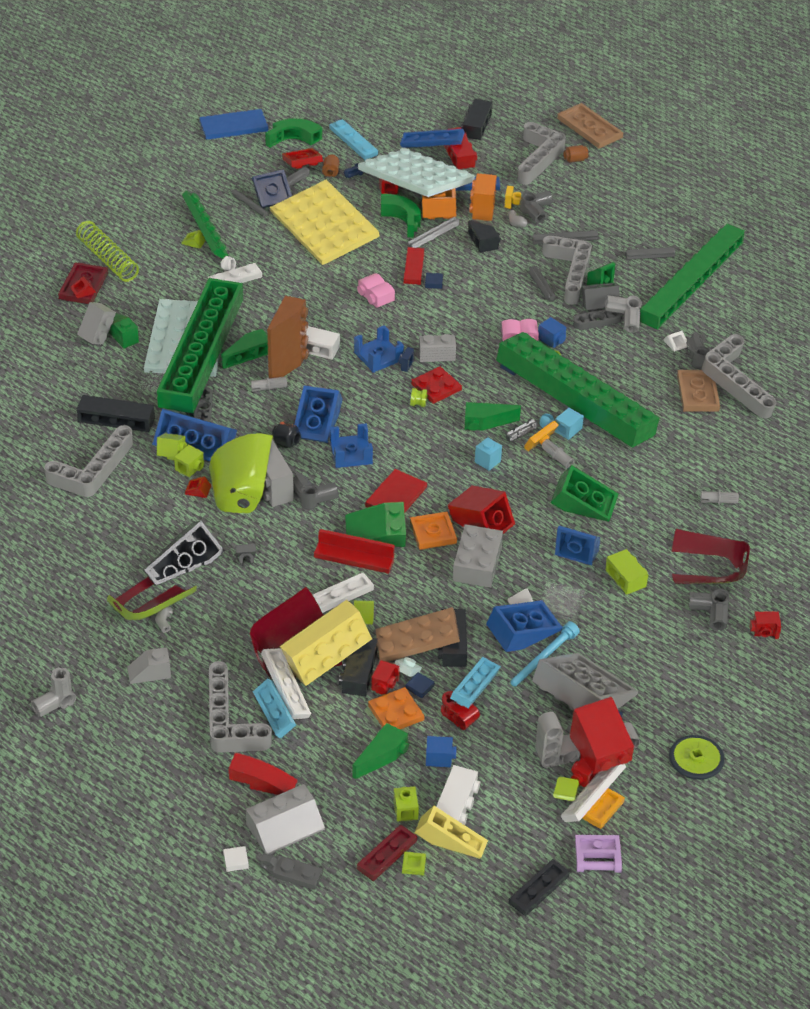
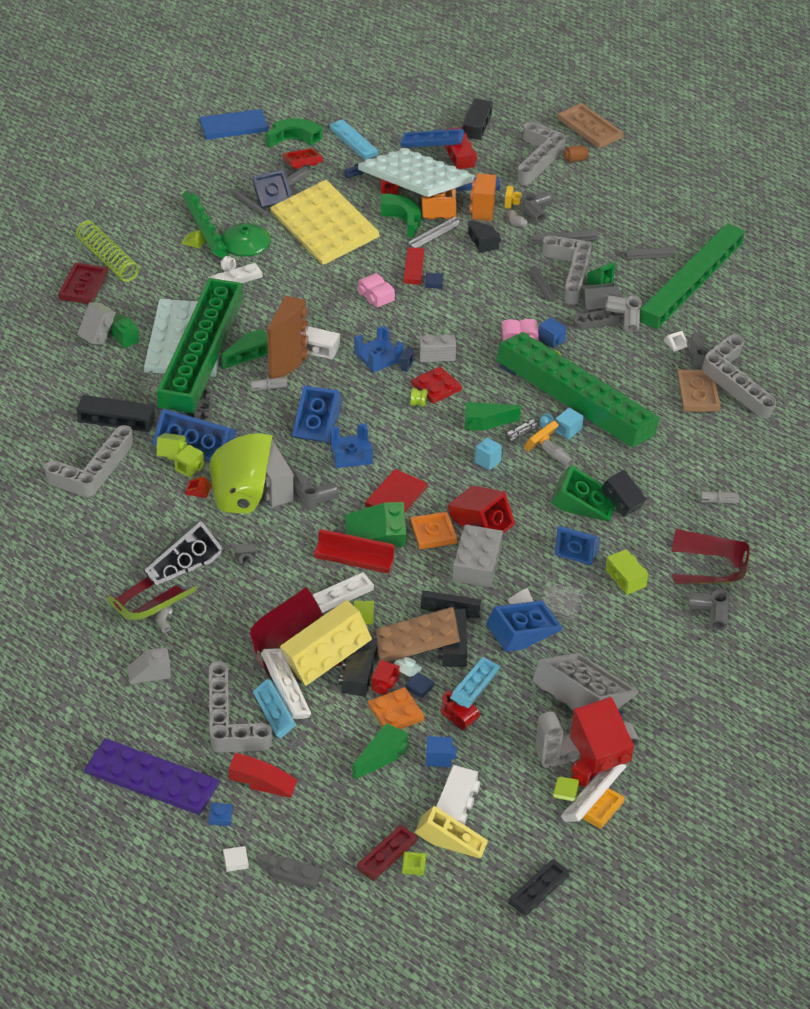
(58, 696): light grey piece -> none
(82, 288): red slope -> none
(152, 776): none -> dark purple plate
(220, 814): none -> blue plate
(245, 239): none -> green dish
(284, 819): slope -> none
(286, 434): black head -> none
(330, 165): dark orange brick -> none
(405, 804): lime brick -> none
(436, 601): none -> black plate
(569, 631): medium azure piece -> none
(598, 847): lavender plate -> none
(623, 493): none -> black brick
(685, 761): lime wheel -> none
(766, 624): red brick -> none

